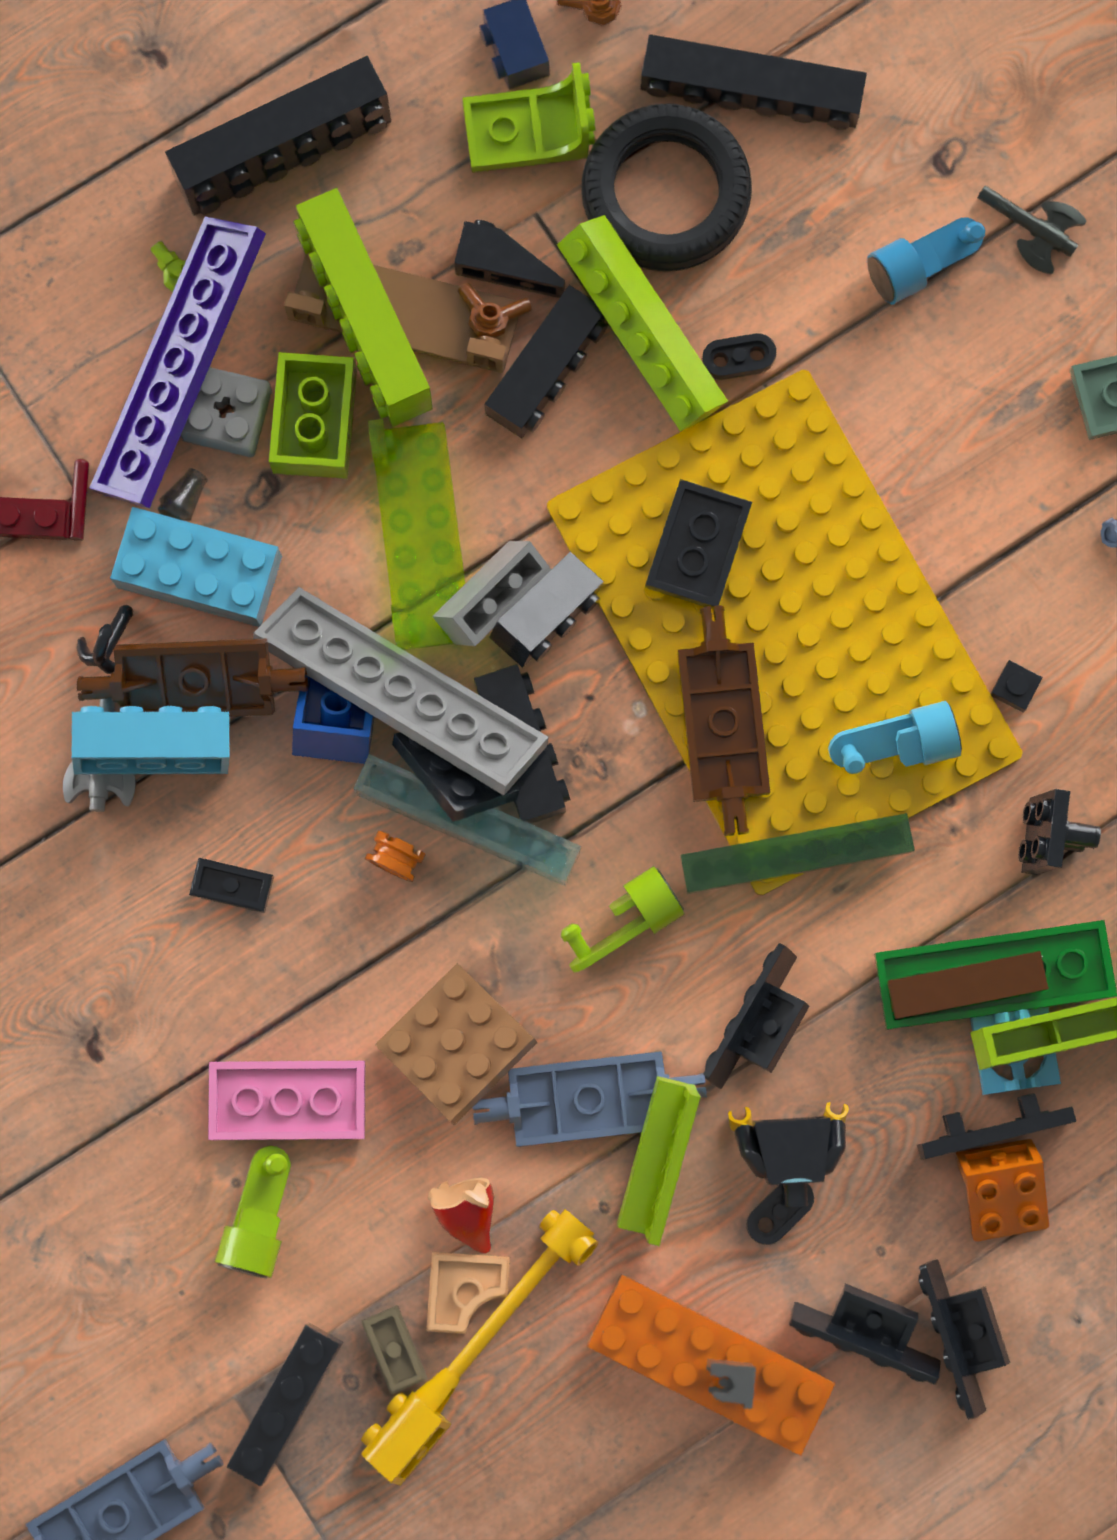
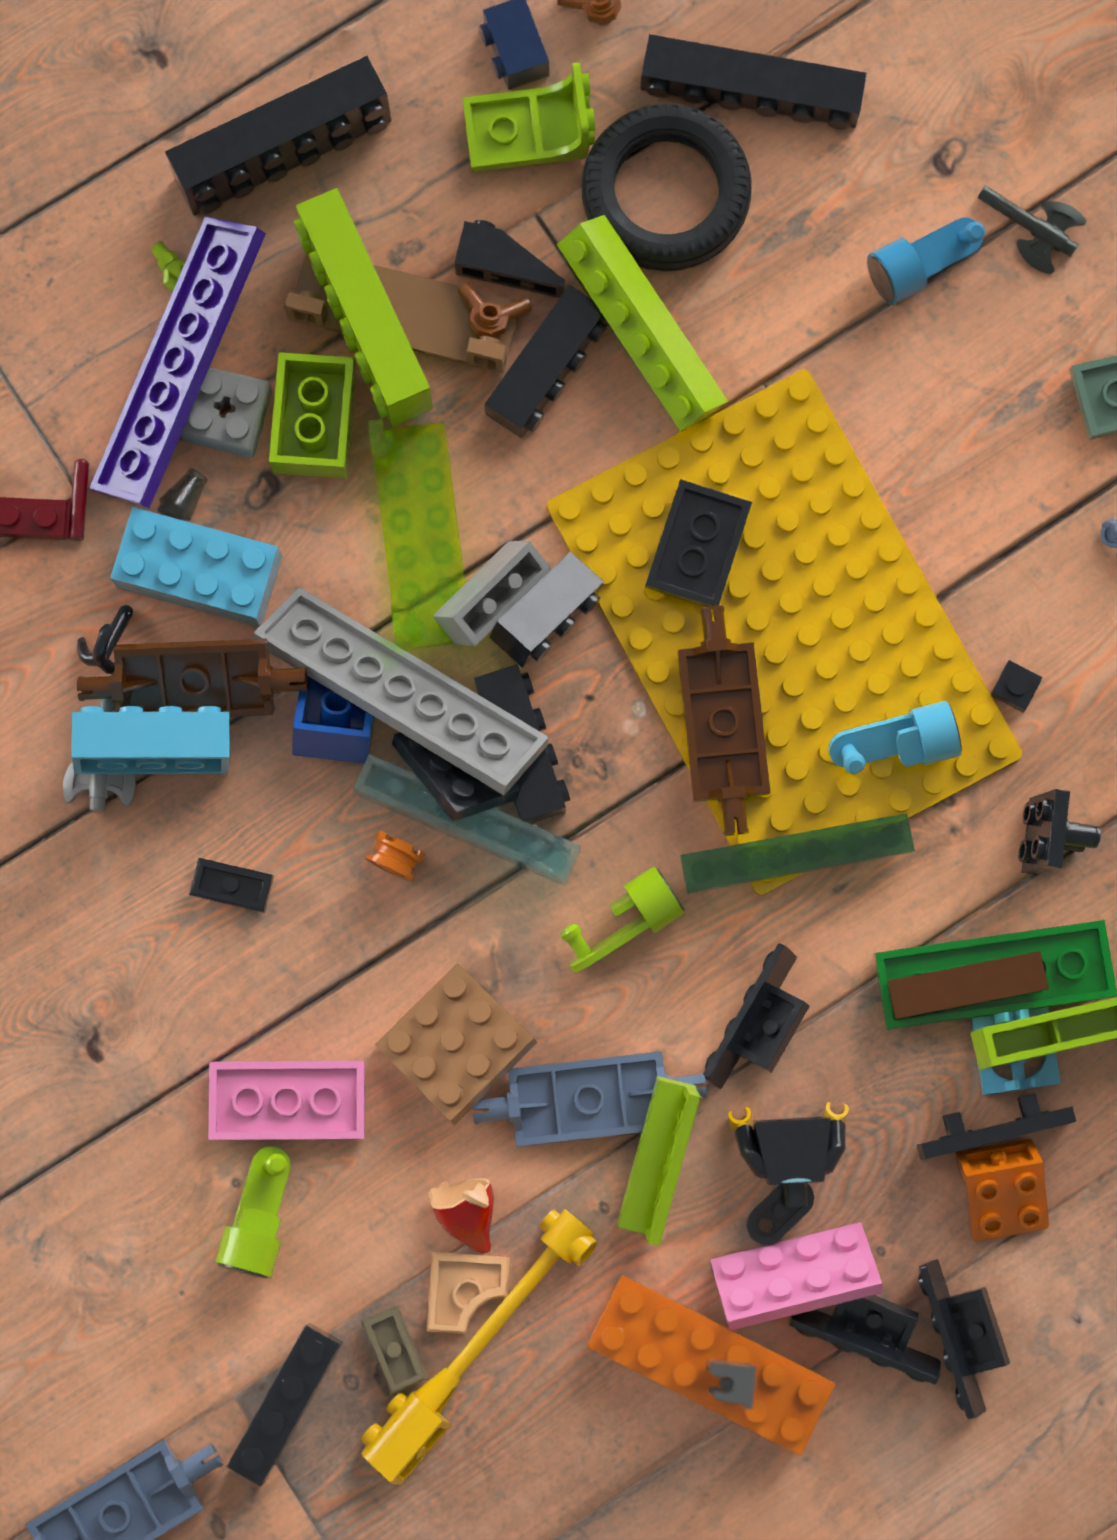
(737, 354): black plate -> none
(796, 1276): none -> bright pink plate

